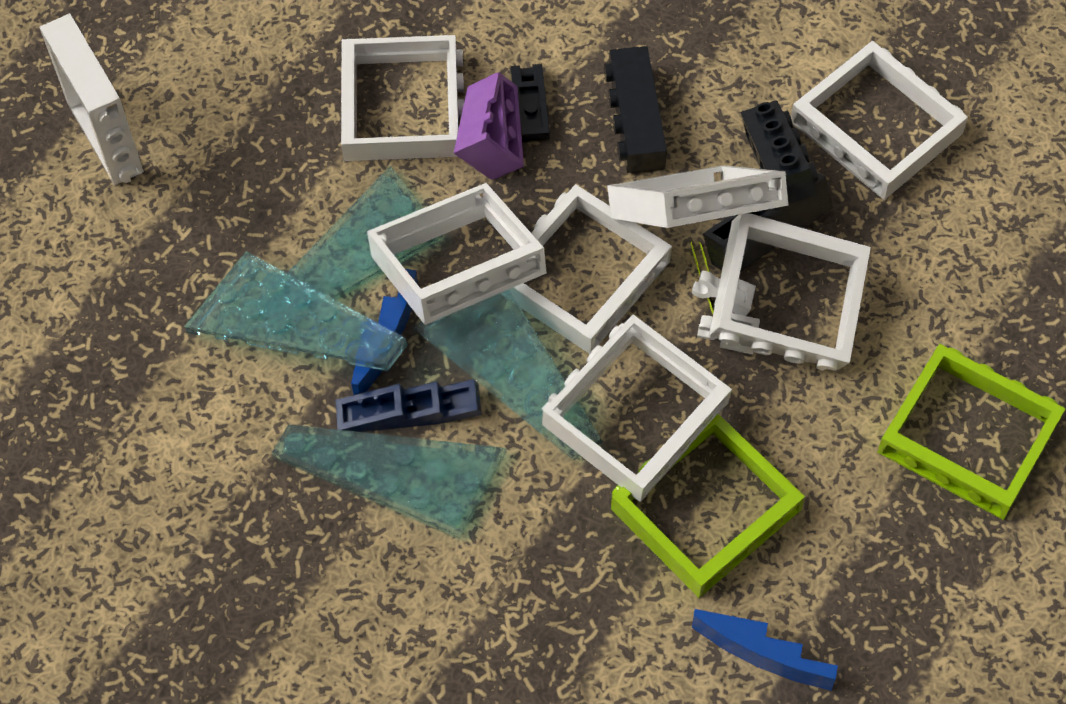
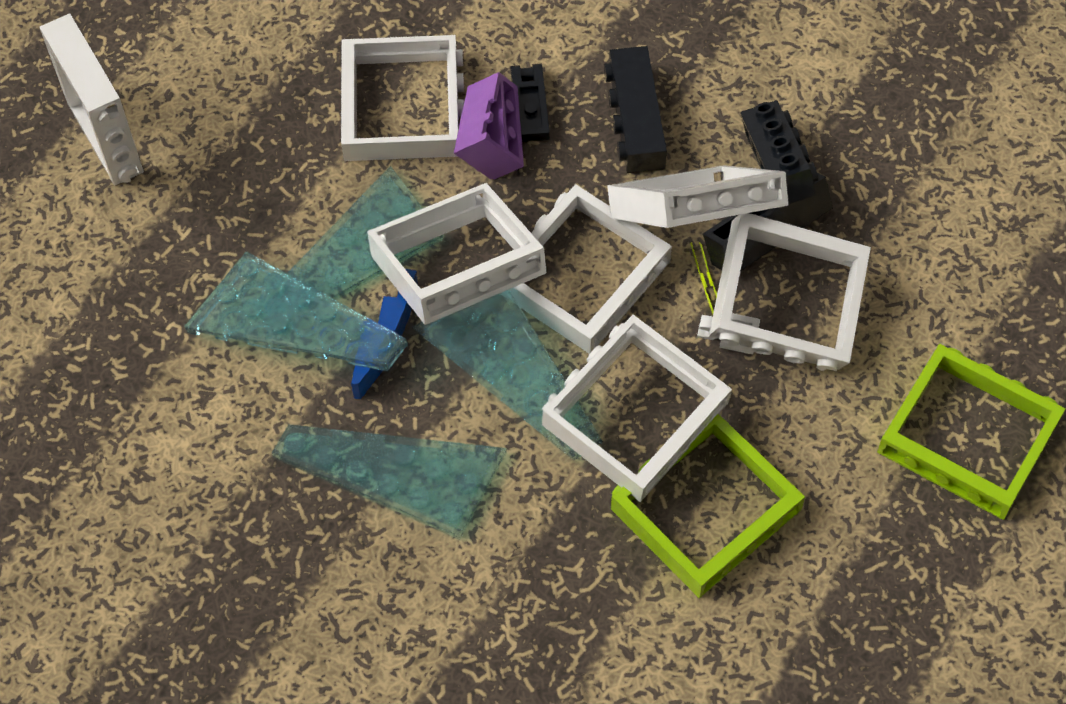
(411, 407): dark blue slope -> none
(708, 287): white plate -> none
(749, 642): blue slope -> none
(848, 151): white window -> none

